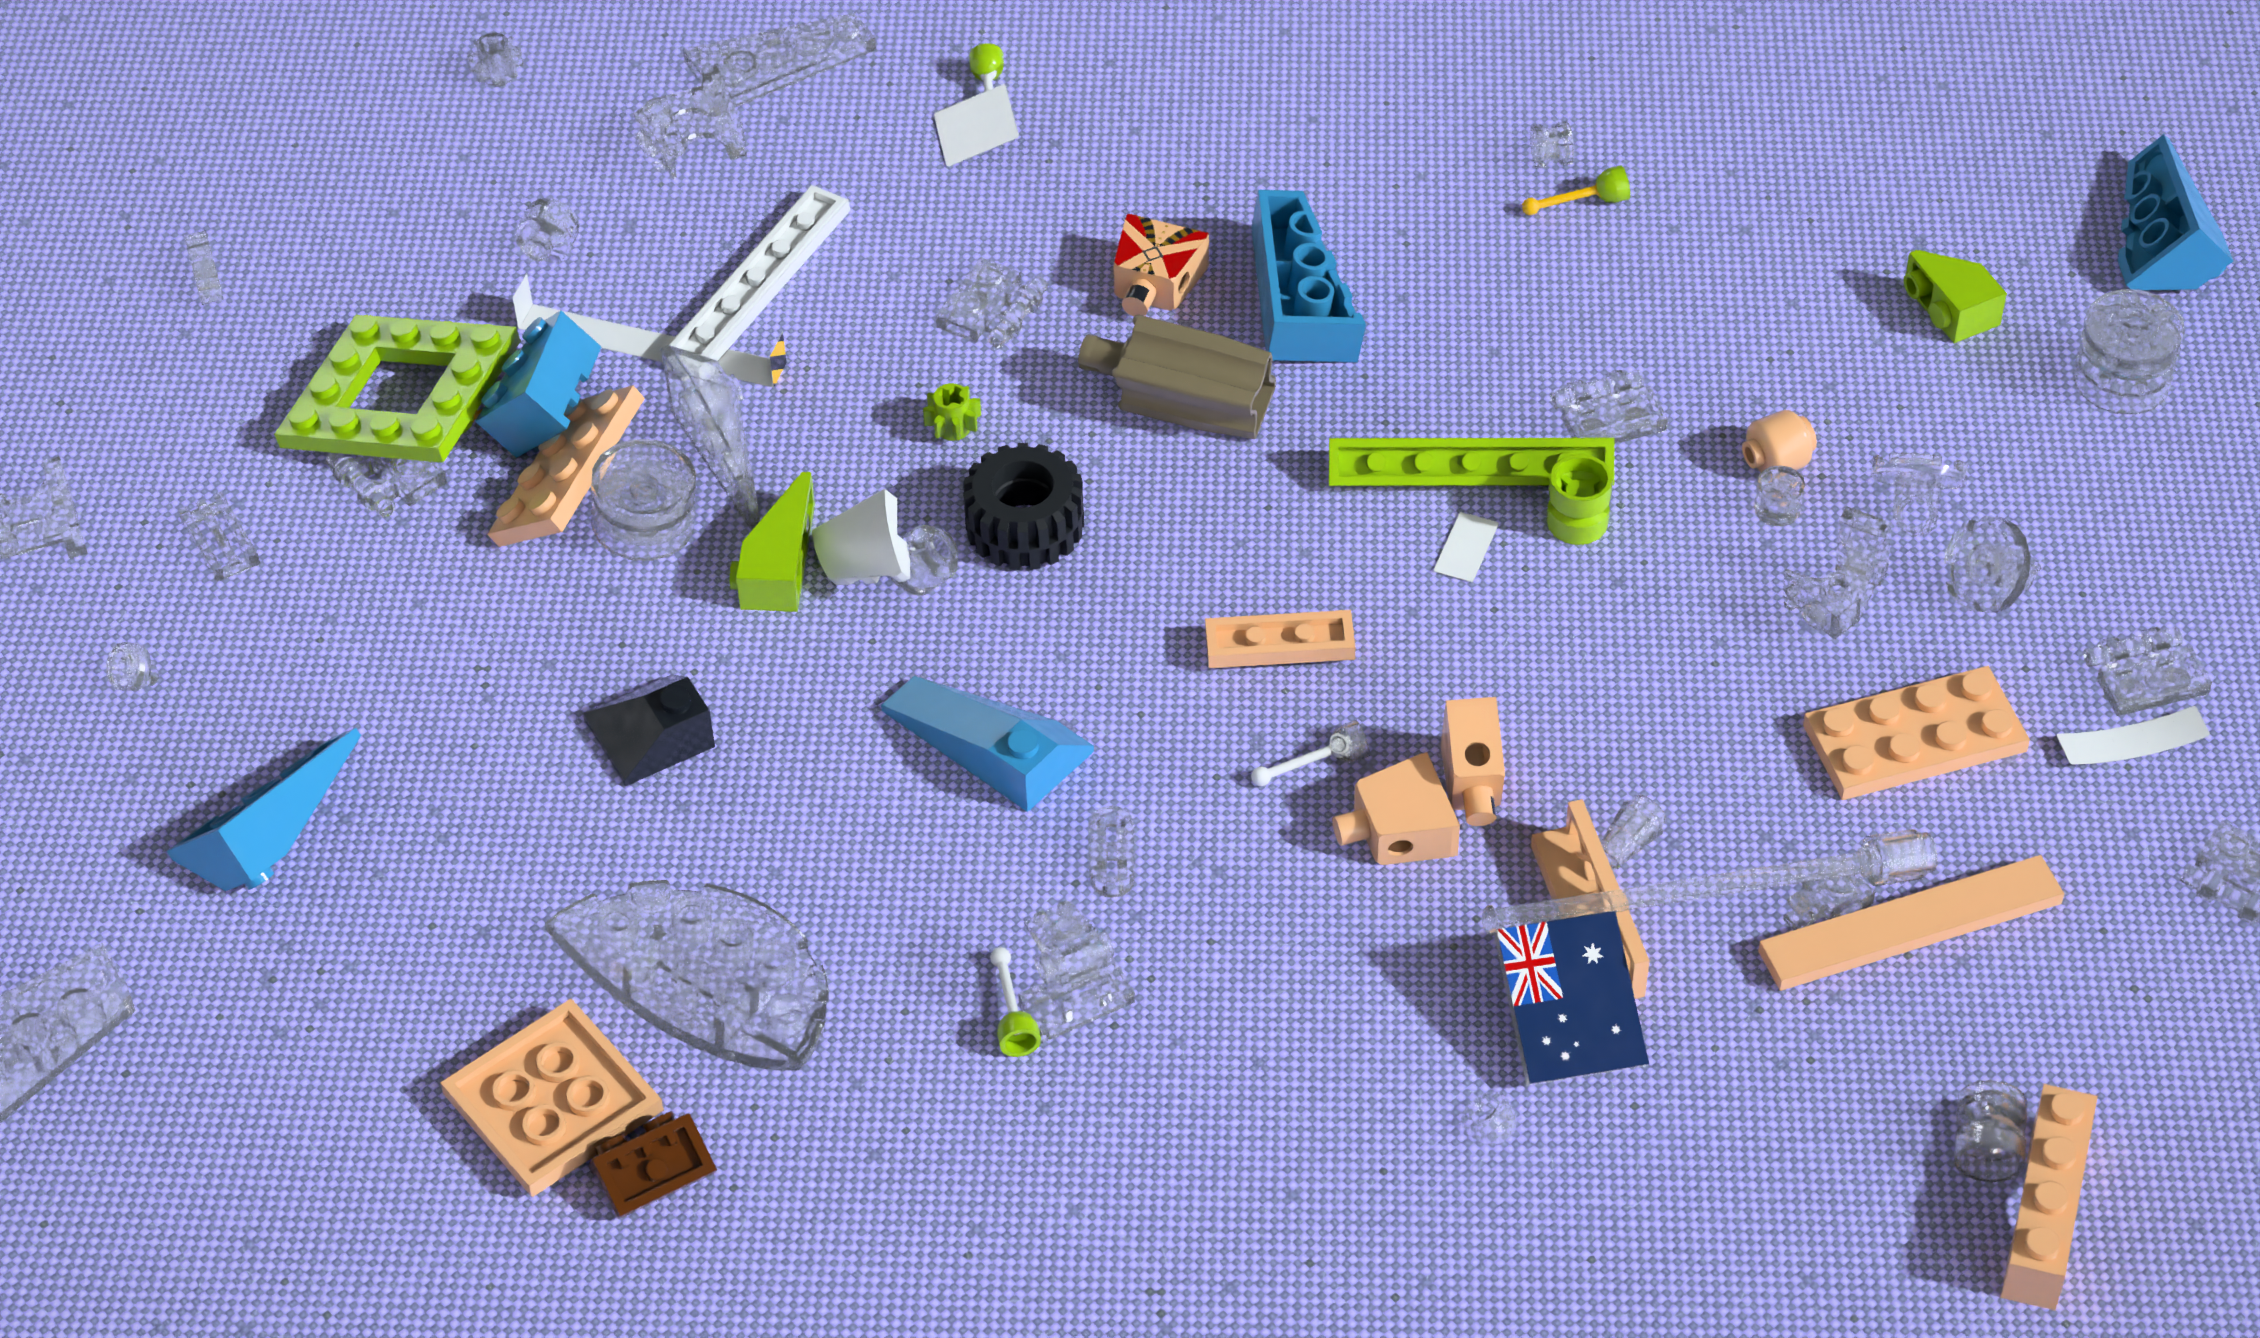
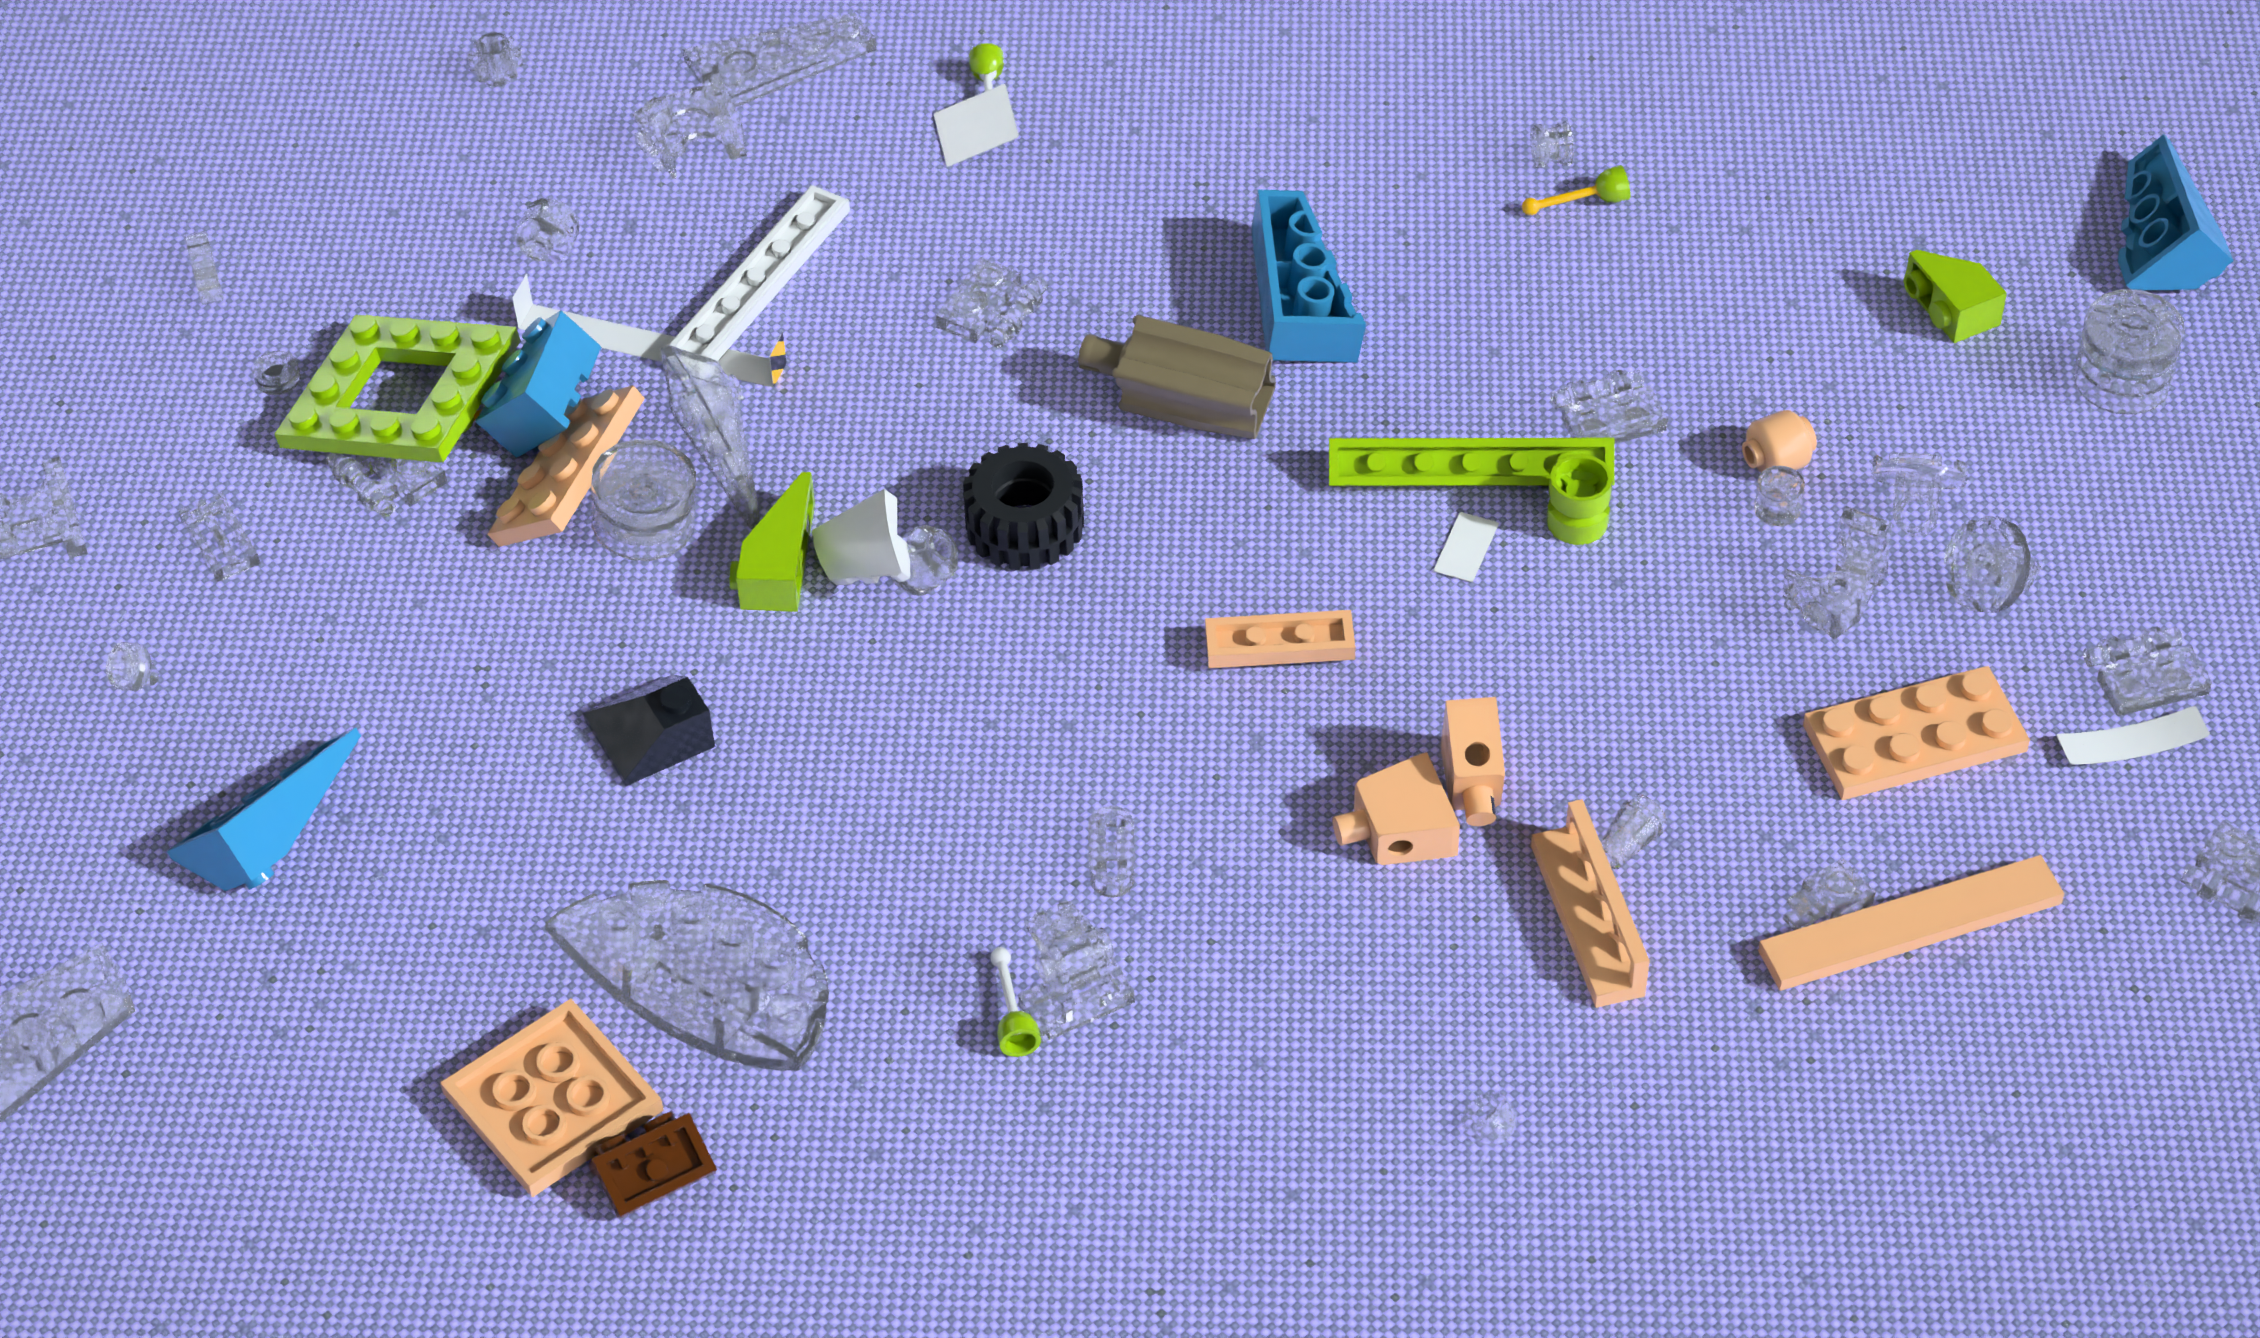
(276, 372): none -> clear tile
(952, 412): lime gear -> none
(998, 743): dark azure wedge -> none
(1157, 264): light nougat torso -> none
(1346, 744): hinge -> none
(1570, 967): flag -> none
(1990, 1131): clear wheel -> none
(2049, 1197): light nougat arch -> none

